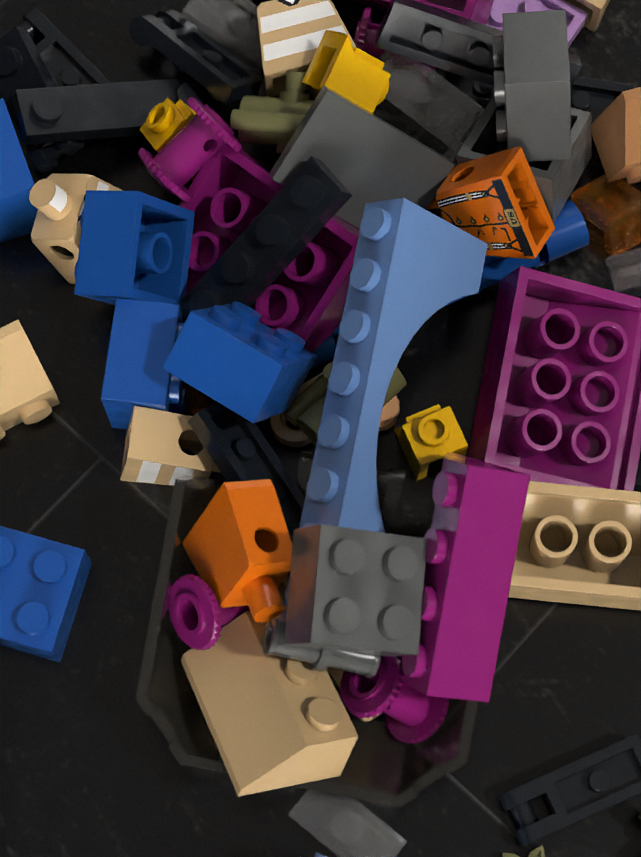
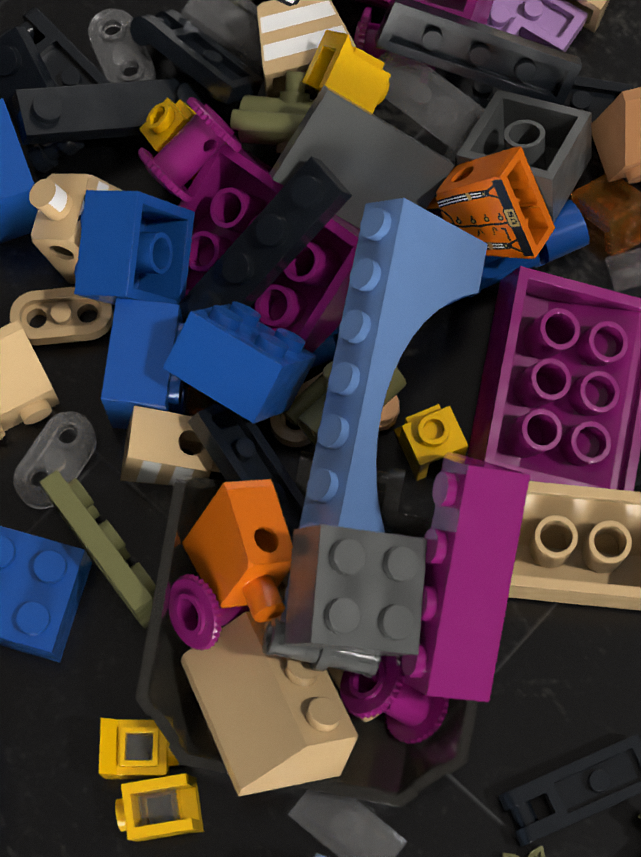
(51, 454): none -> clear plate
(63, 316): none -> tan plate
(102, 544): none -> olive plate
(118, 50): none -> clear plate
(133, 750): none -> yellow window
(159, 808): none -> yellow window
(534, 84): dark grey brick -> none

